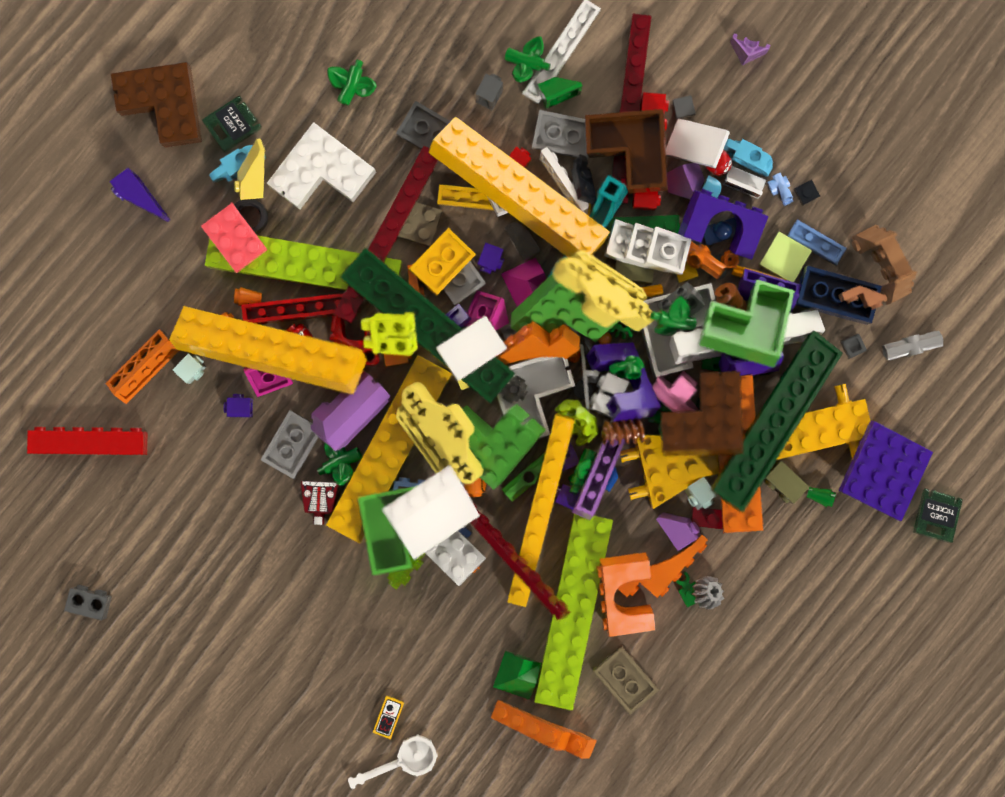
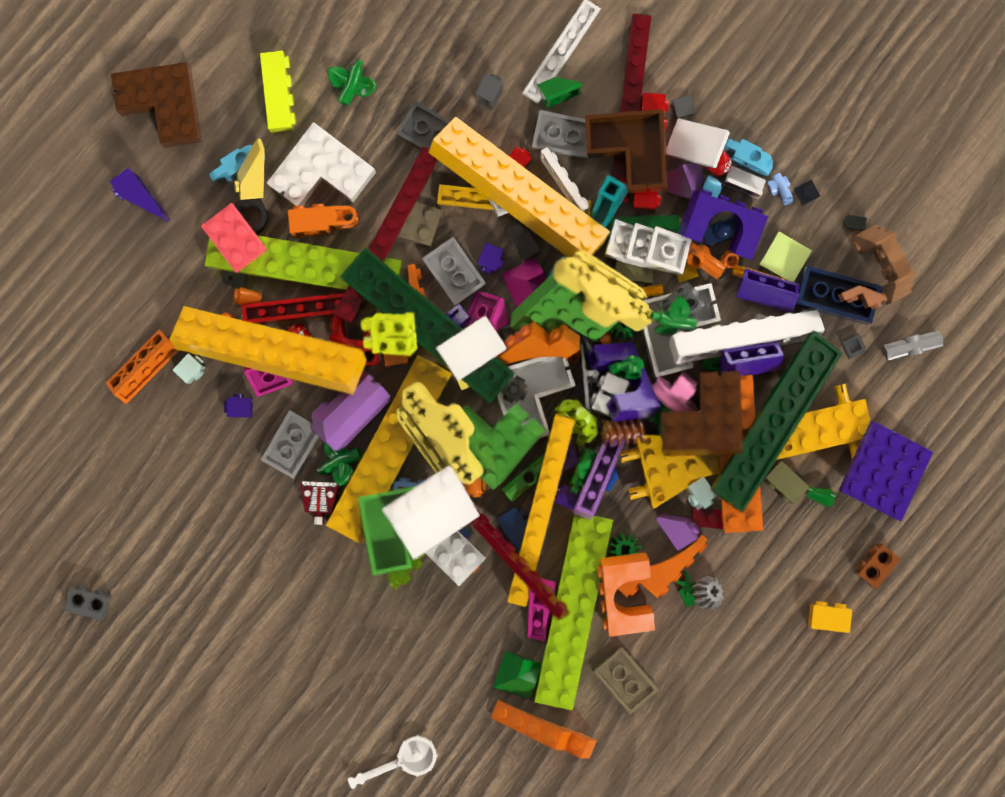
(87, 442): red brick -> none
(234, 121): container -> none
(238, 280): none -> pearl dark grey piece
(276, 91): none -> neon yellow brick
(320, 220): none -> orange brick
(388, 717): tile -> none
(442, 261): yellow tile -> none
(513, 525): none -> dark blue slope
(527, 60): green plant -> none
(539, 615): none -> dark pink slope
(583, 180): black hinge -> none
(617, 548): none -> green gear
(729, 295): dark orange piece -> none
(747, 49): medium lavender slope -> none
(750, 333): bright green piece -> none
(816, 242): medium blue tile -> none
(830, 617): none -> yellow brick
(855, 222): none -> pearl dark grey piece
(881, 570): none -> dark orange brick
(939, 512): container -> none

